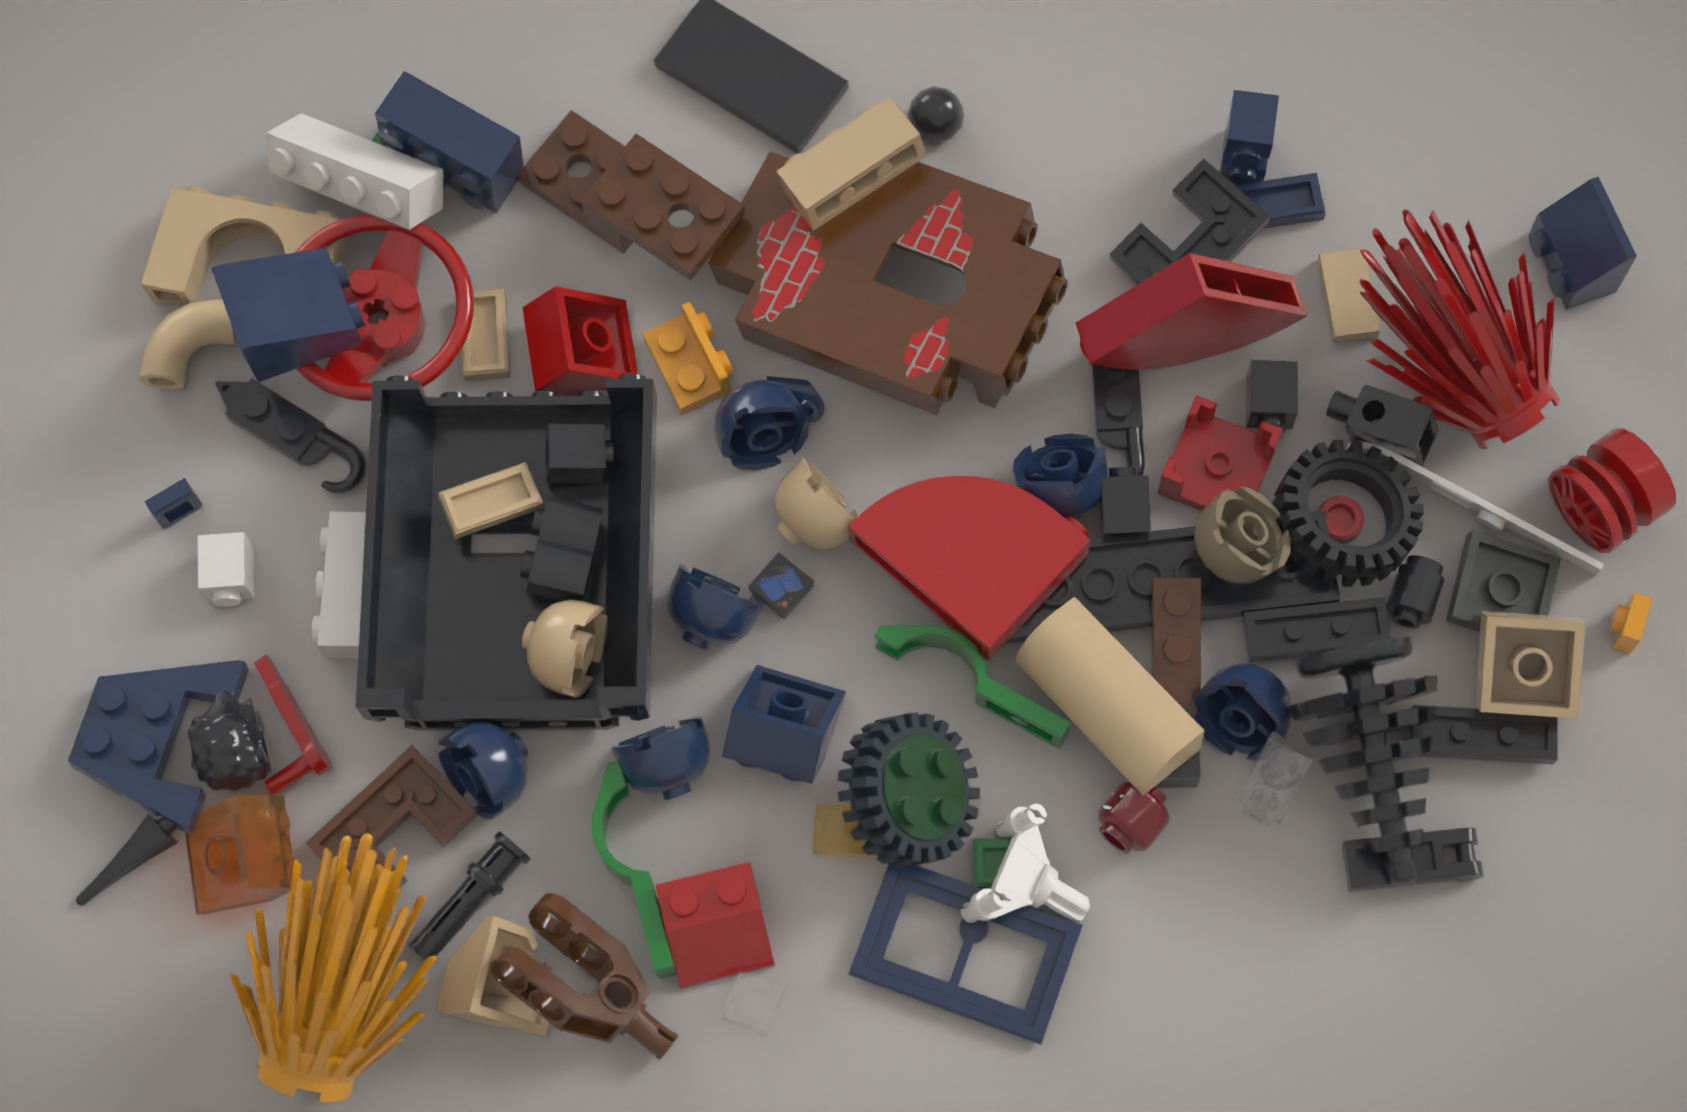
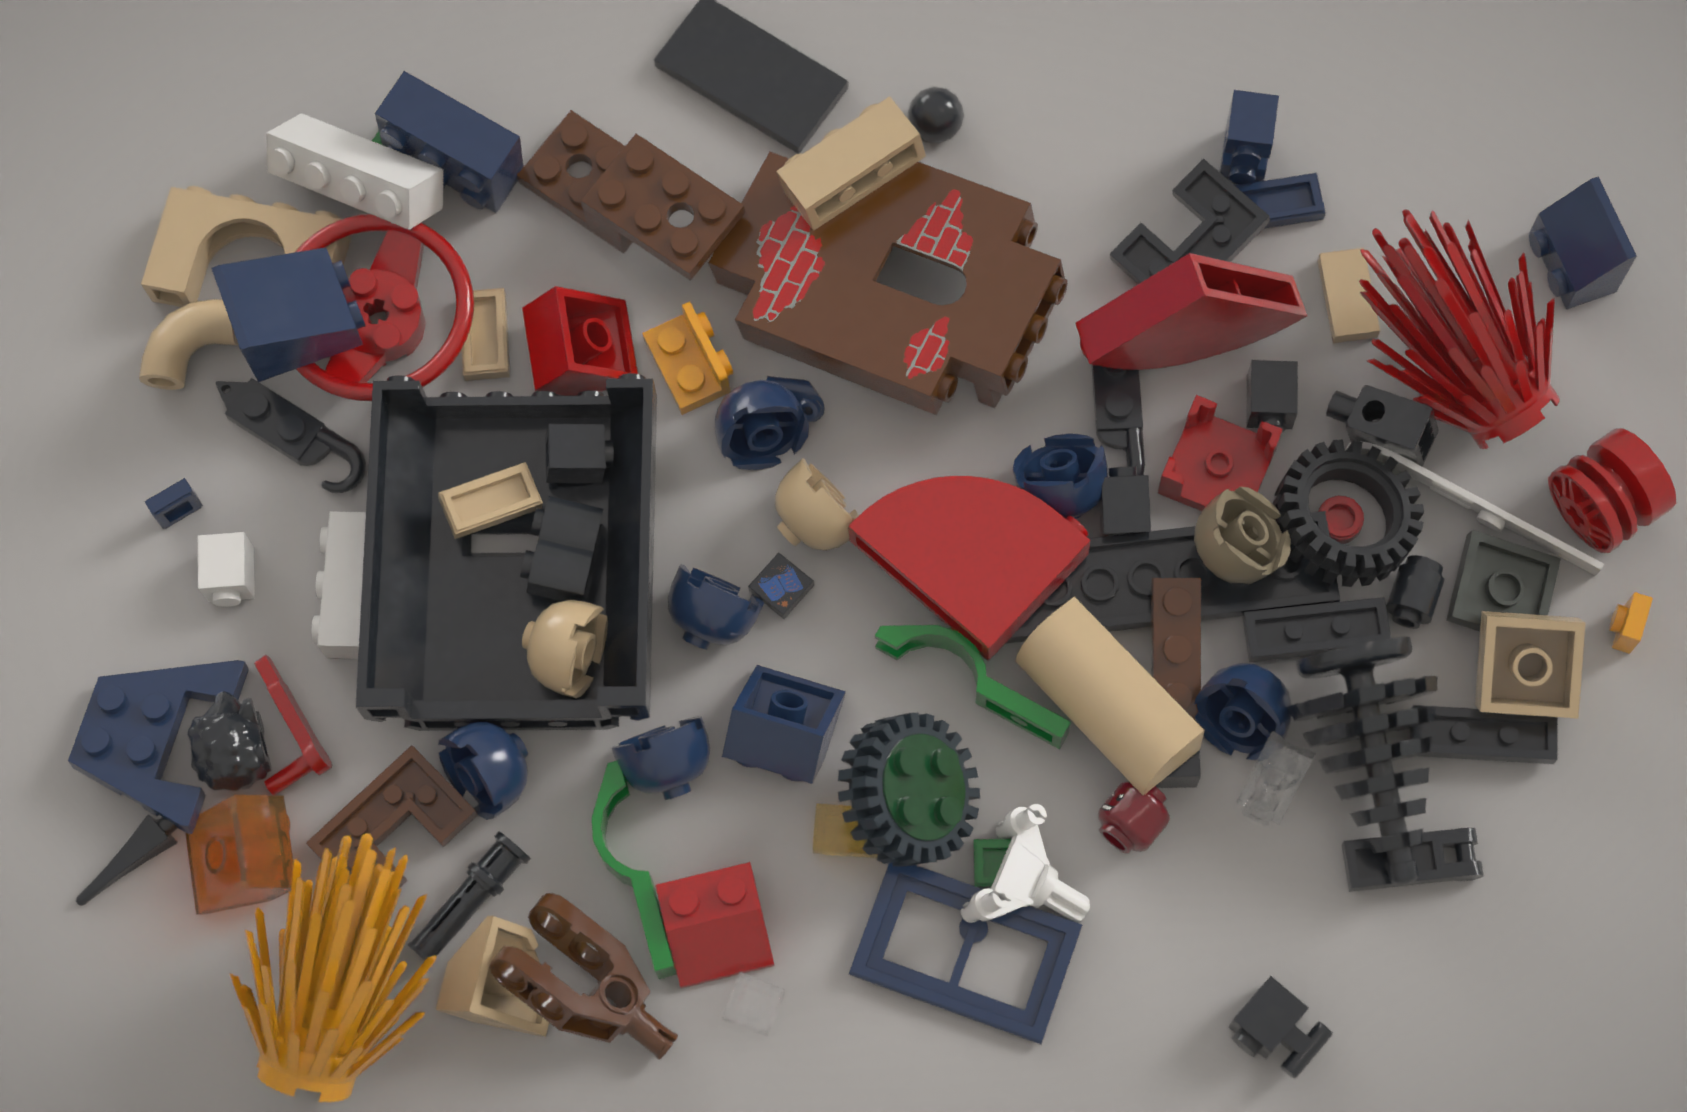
(1271, 1020): none -> black brick

